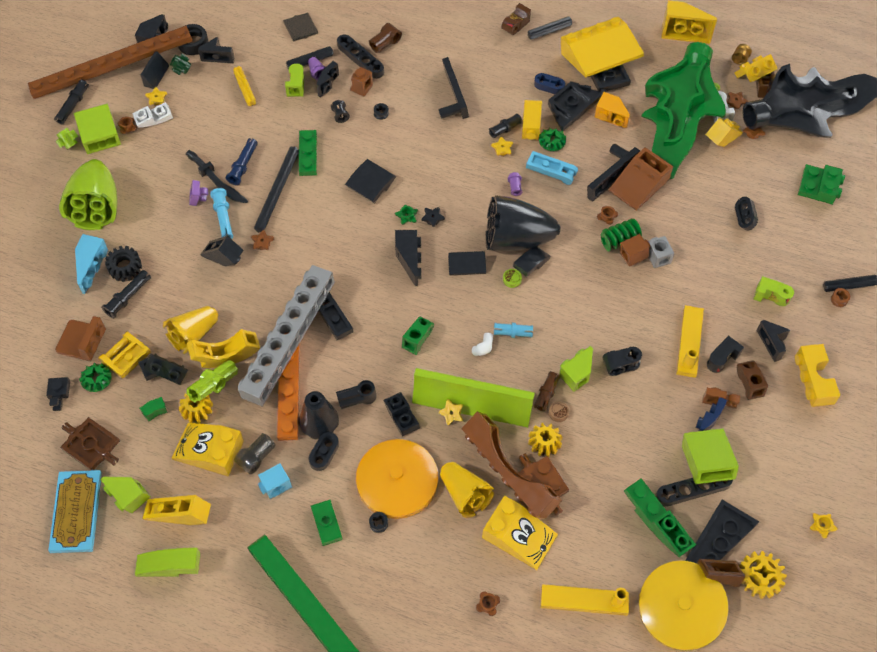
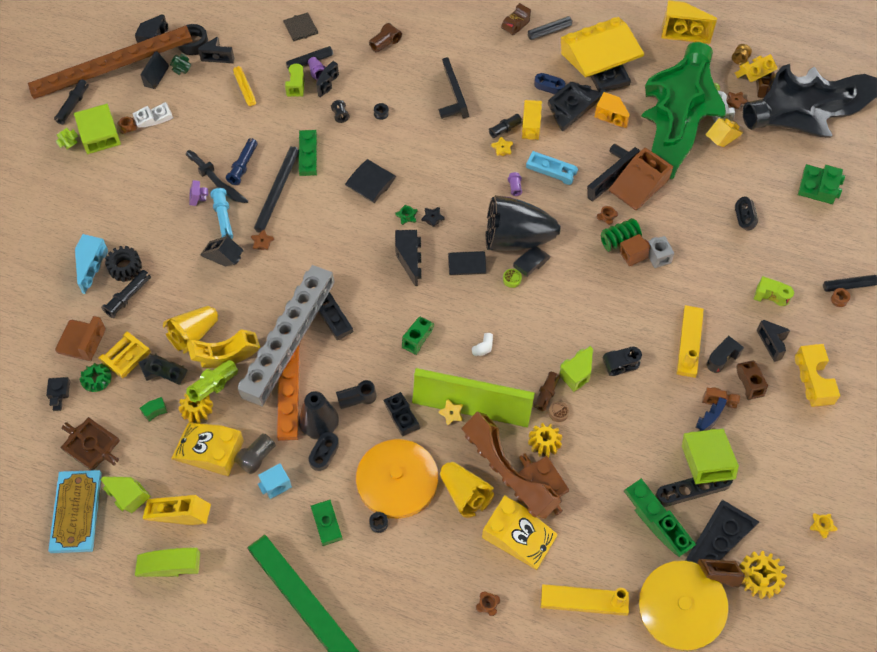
(90, 197): lime cylinder -> none
(153, 99): yellow plate -> none
(361, 81): dark orange brick -> none
(362, 54): black beam -> none
(513, 330): medium azure pin -> none
(556, 144): green gear -> none
(753, 134): dark orange plate -> none

